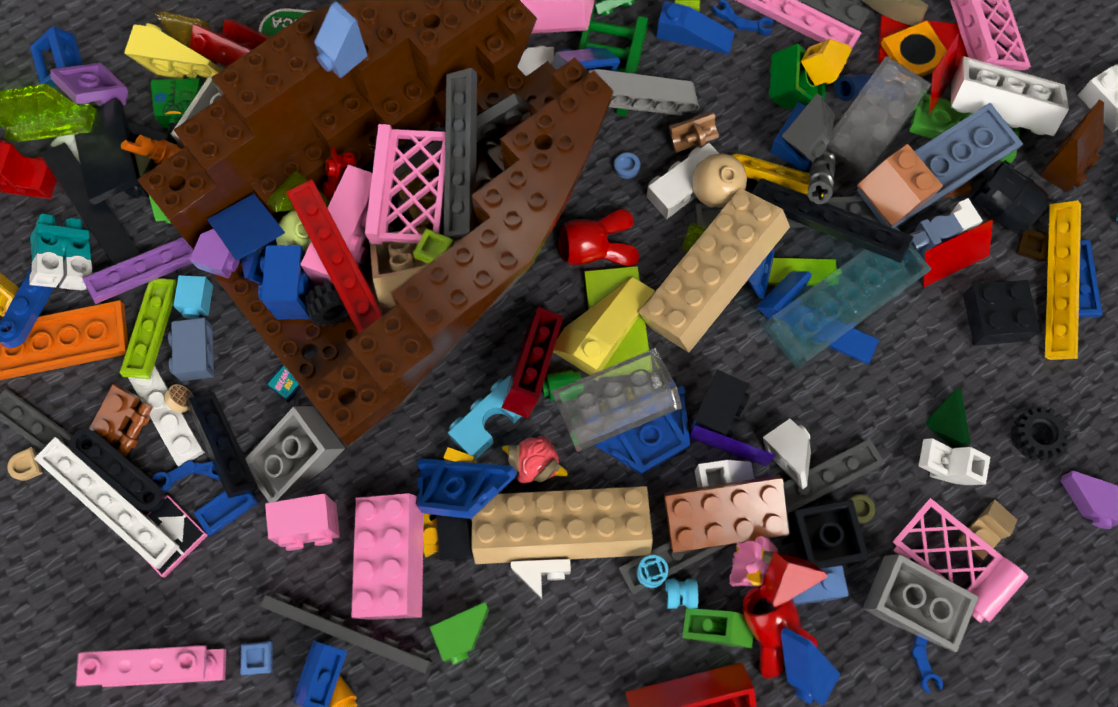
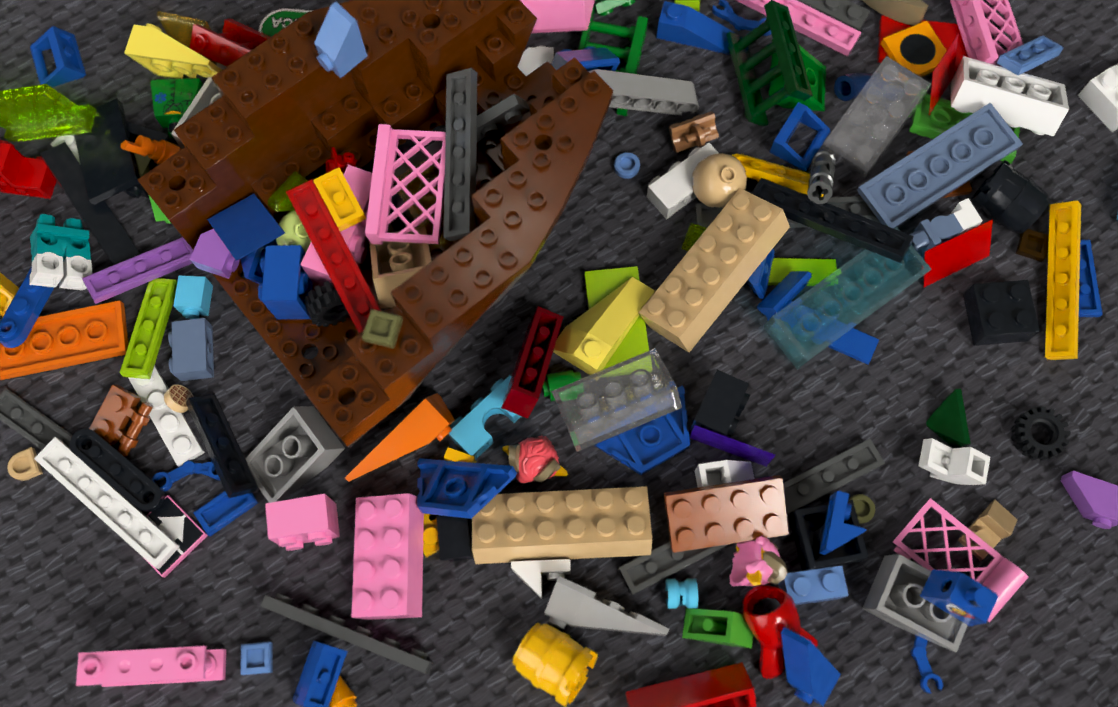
(89, 84): medium lavender plate -> none
(284, 384): tile -> none
(339, 199): none -> yellow plate
(382, 328): none -> olive tile
(419, 428): none -> orange wedge
(432, 246): lime tile -> none
(459, 633): bright green slope -> none
(554, 662): none -> yellow piece
(579, 608): none -> light grey wedge
(590, 243): red piece -> none
(650, 576): medium azure wheel -> none
(789, 63): none -> dark green fence
(789, 577): slope -> none
(792, 450): white slope -> none
(811, 129): dark grey slope -> none
(825, 61): yellow slope -> none
(835, 530): none -> blue slope
(899, 185): nougat slope -> none
(964, 596): none -> blue torso
(1030, 55): none -> medium blue tile
(1077, 151): reddish brown slope -> none

